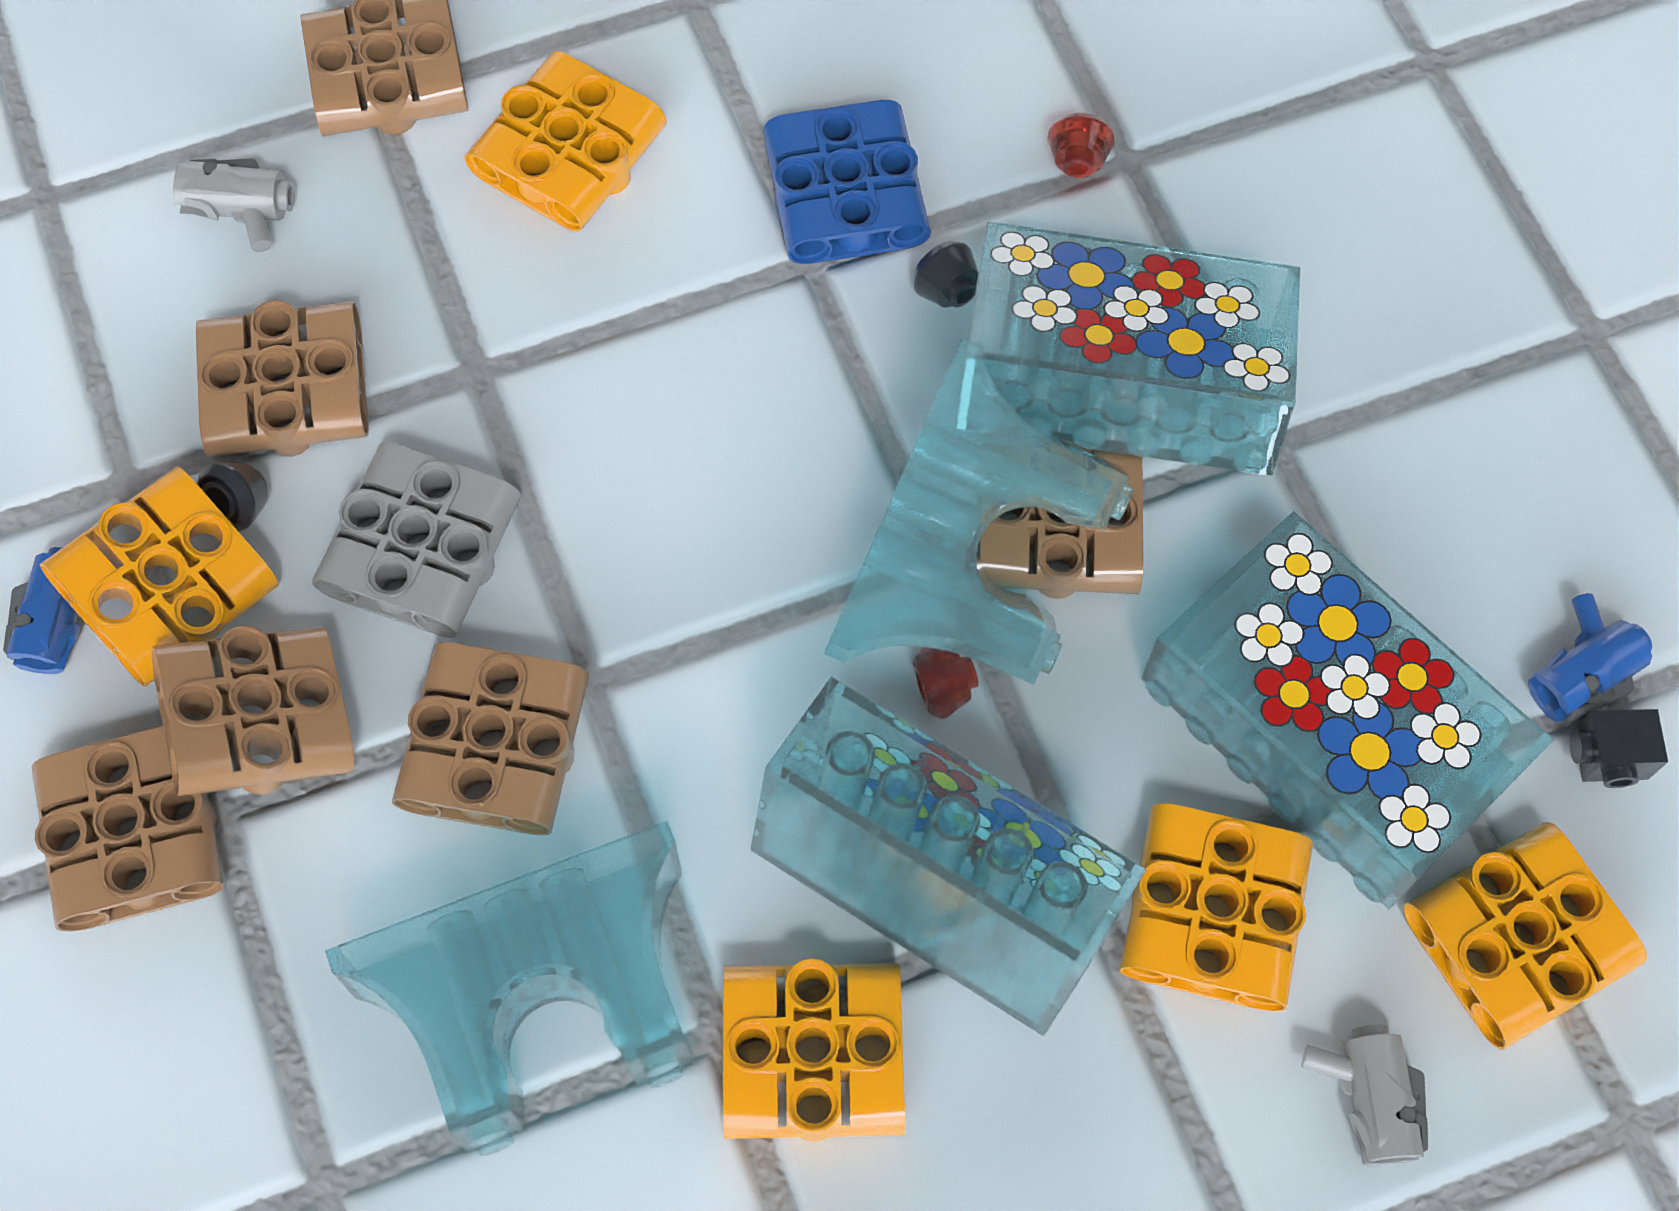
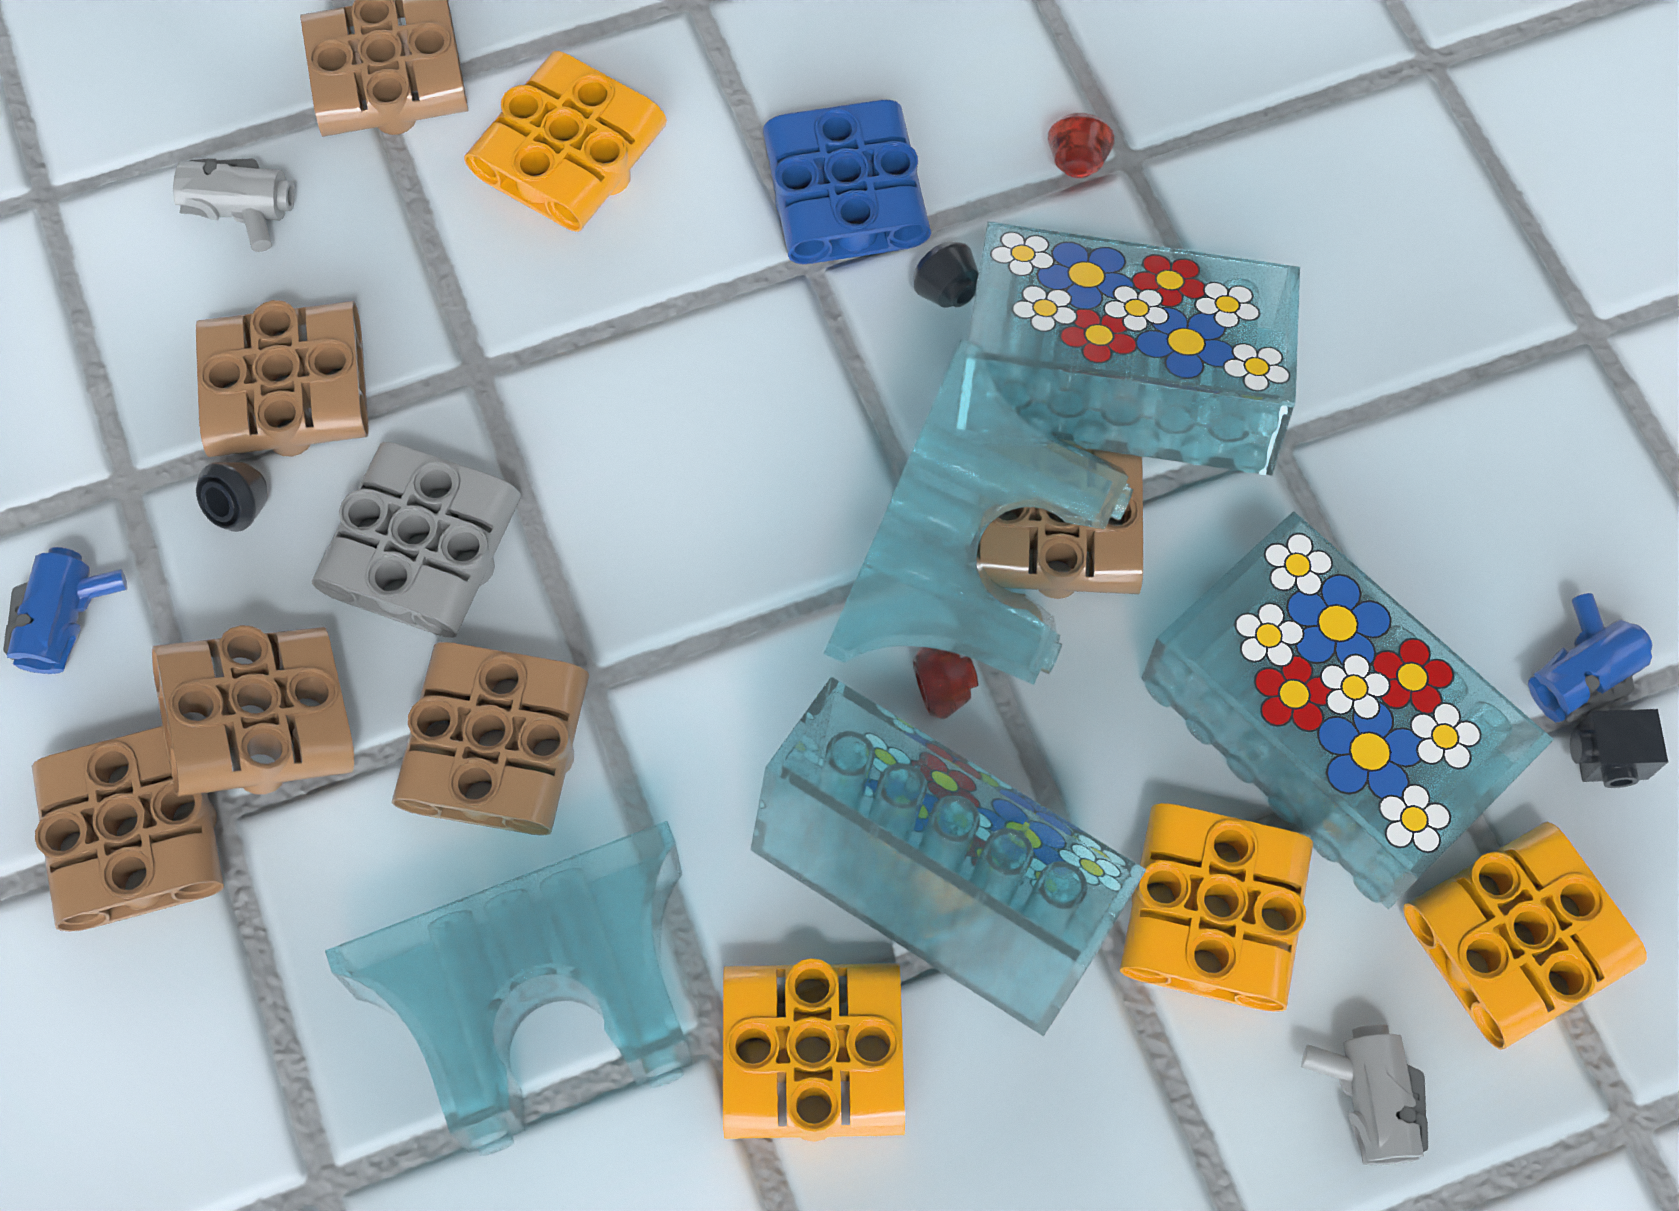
(167, 519): light orange connector -> none

